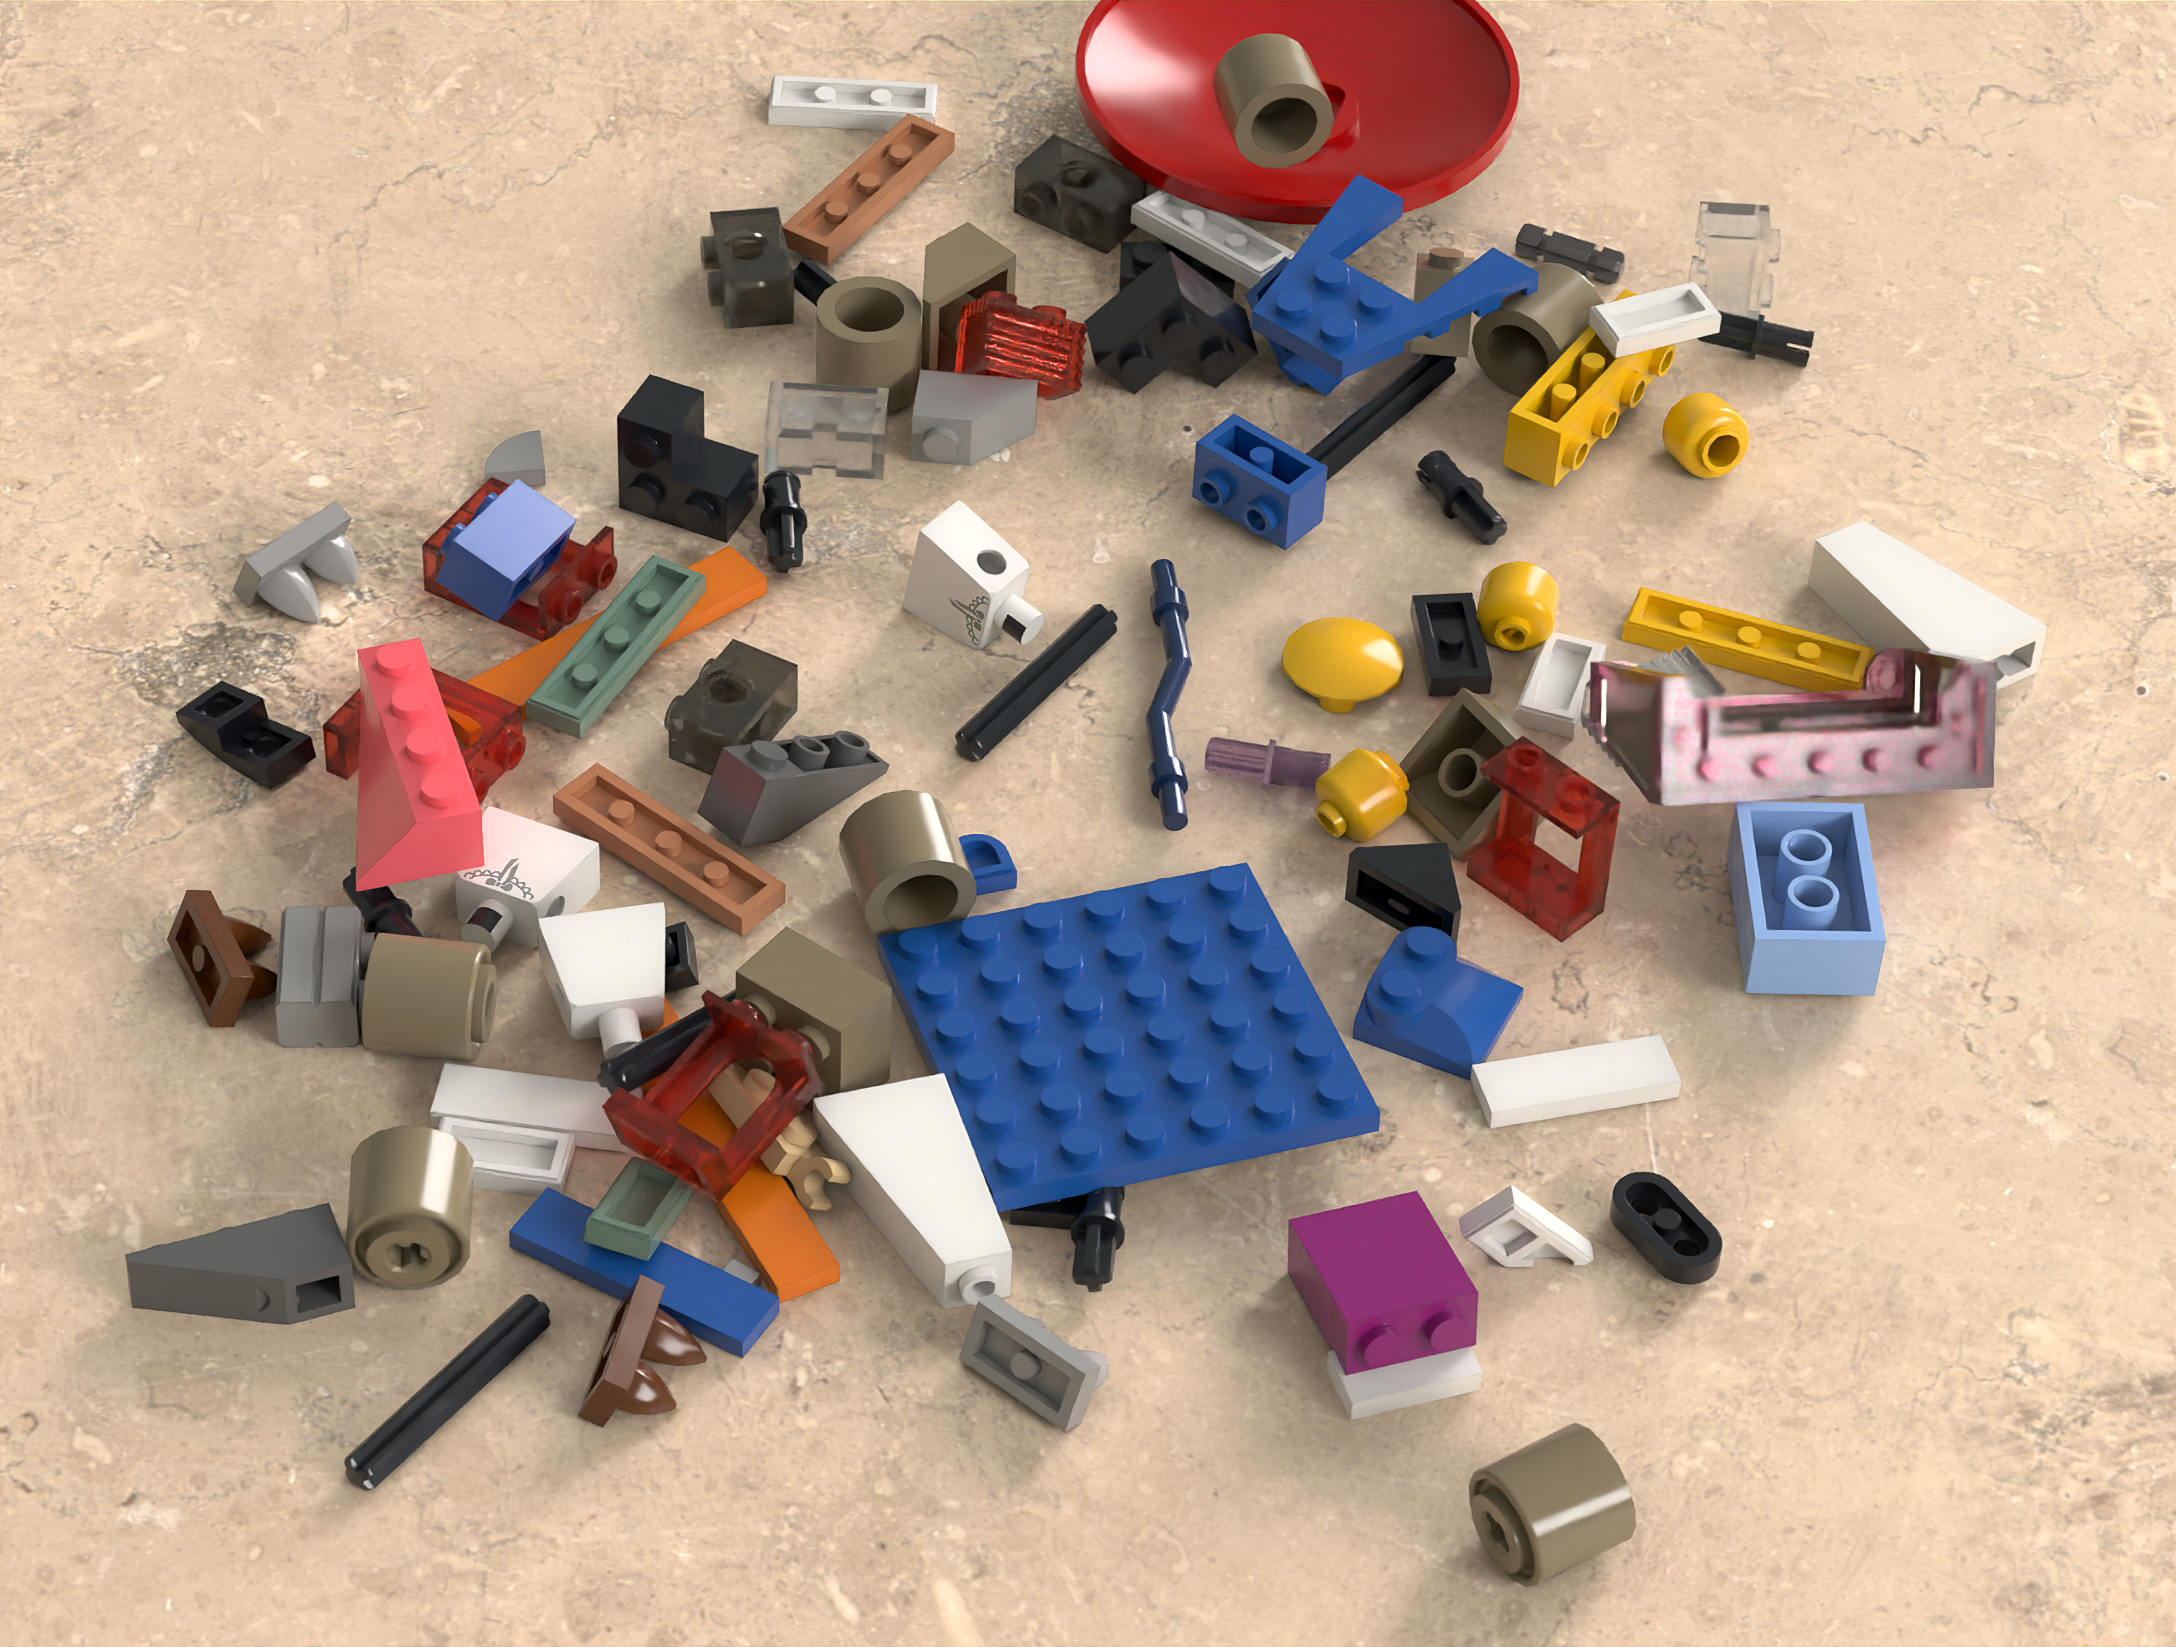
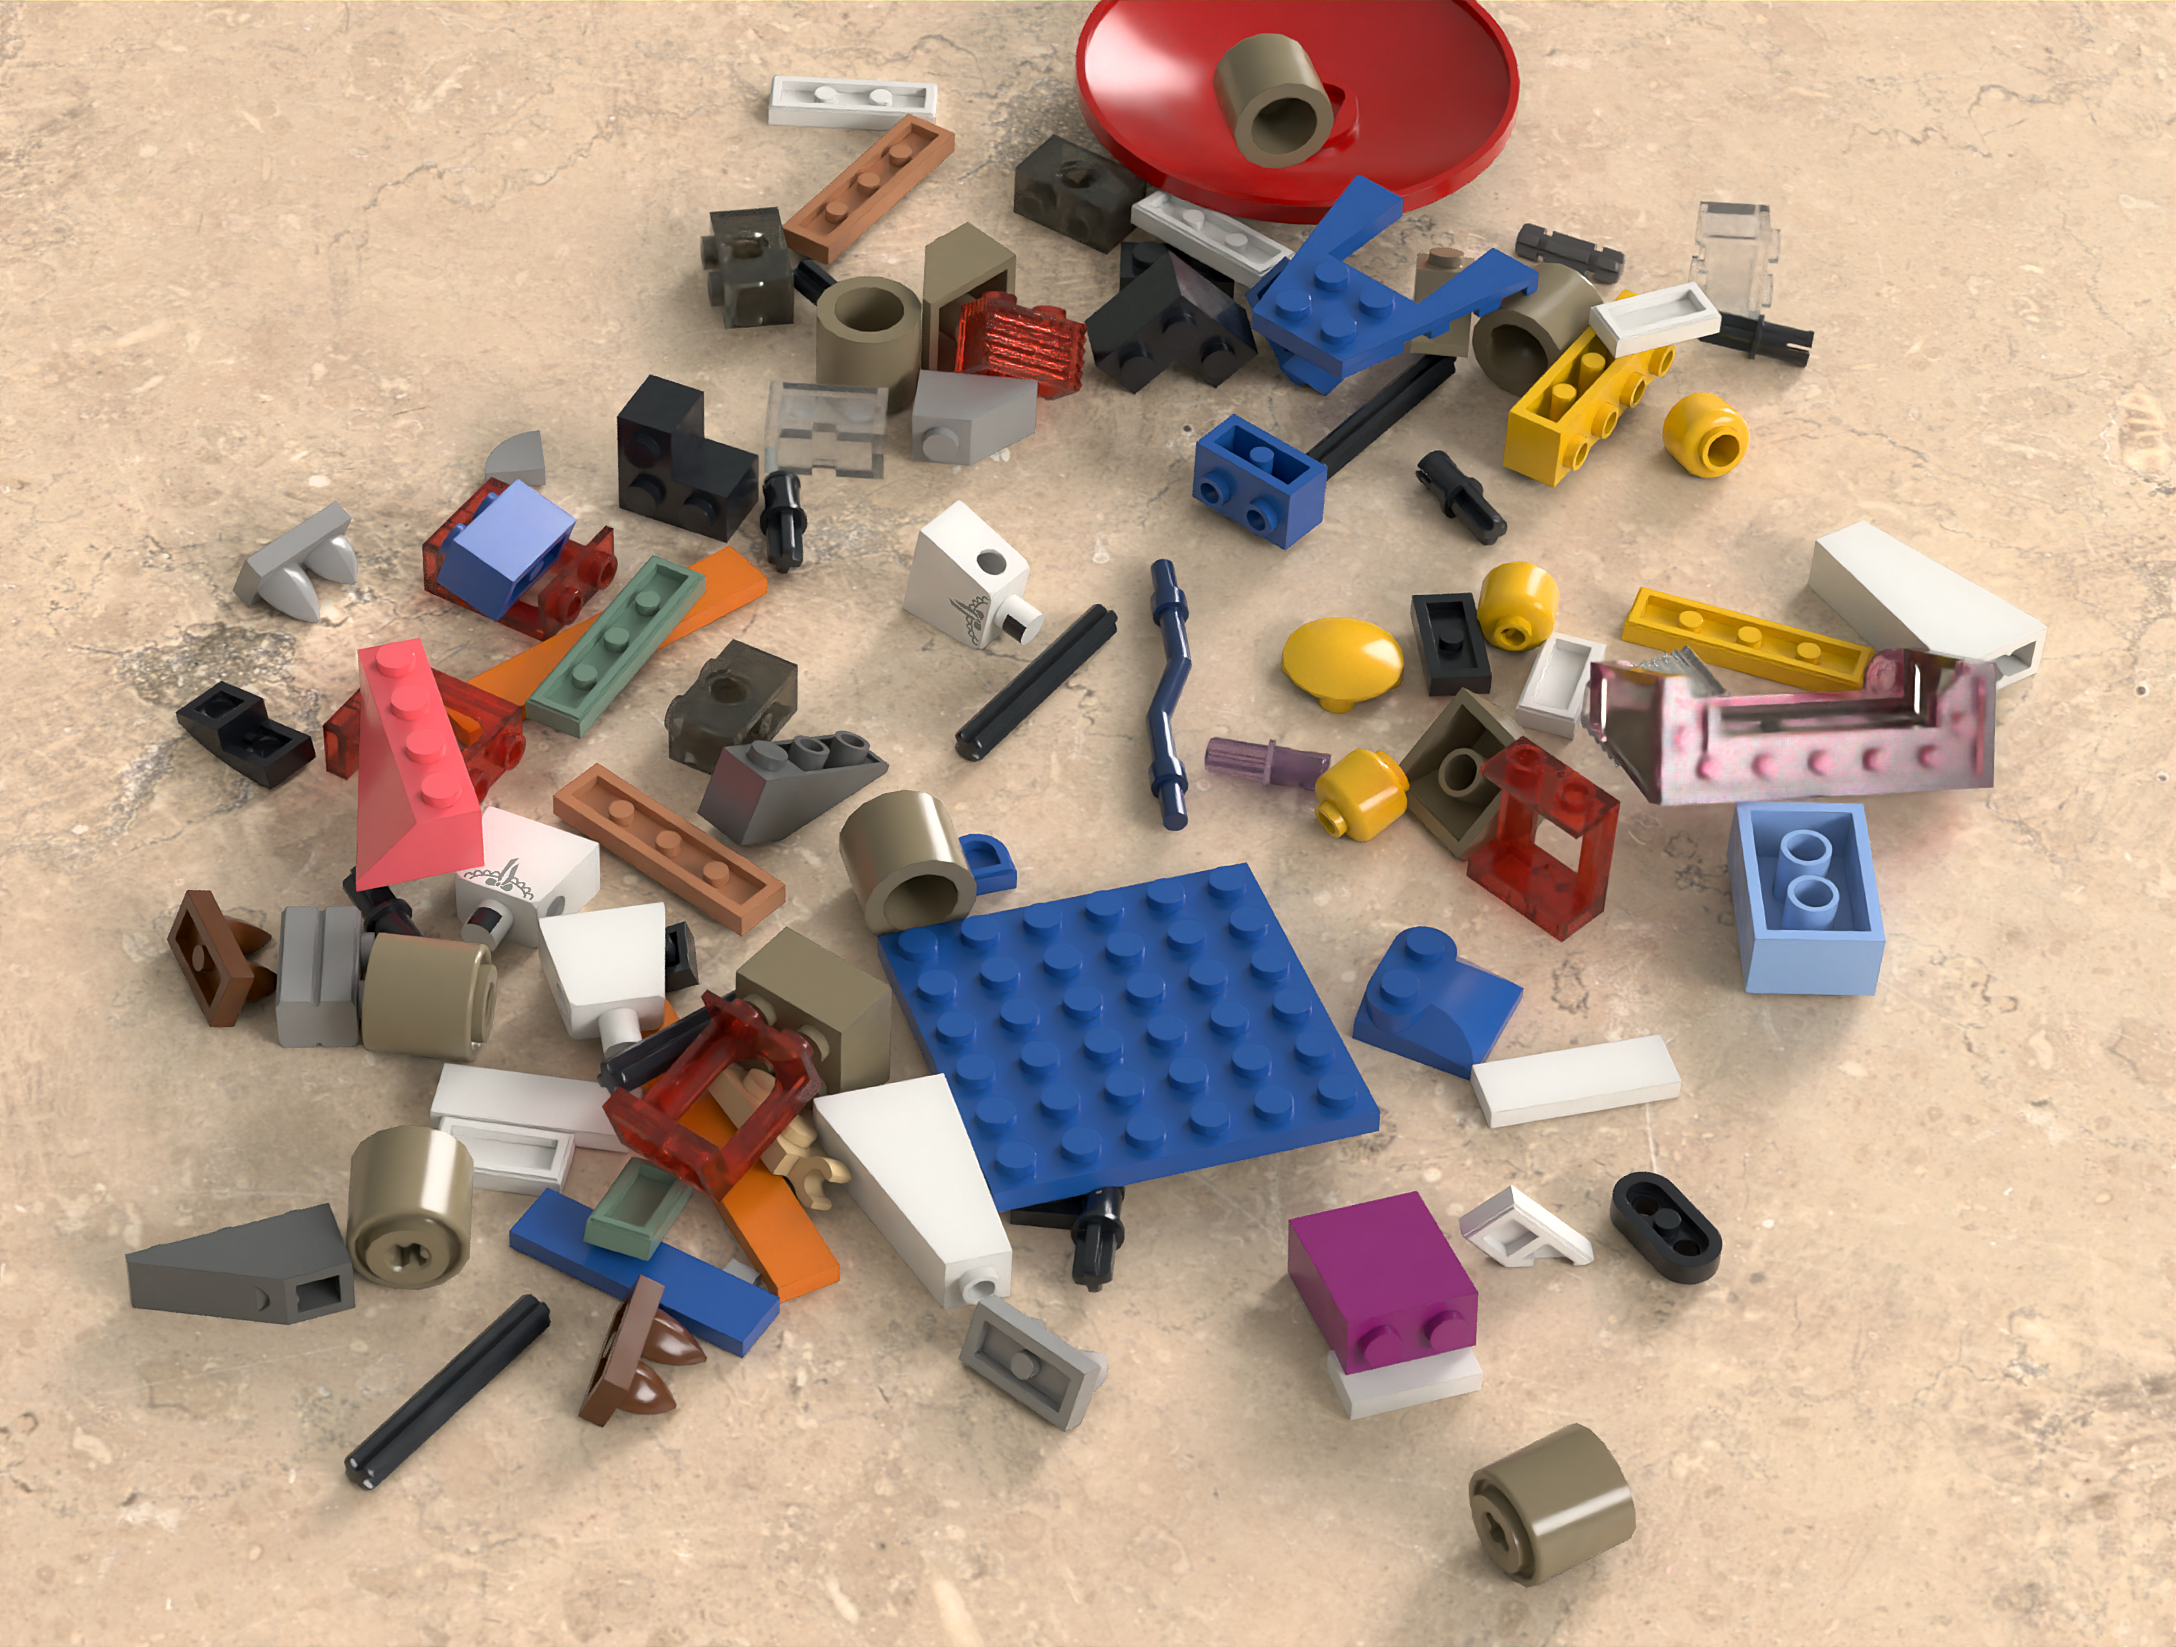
(1406, 886): black slope -> none

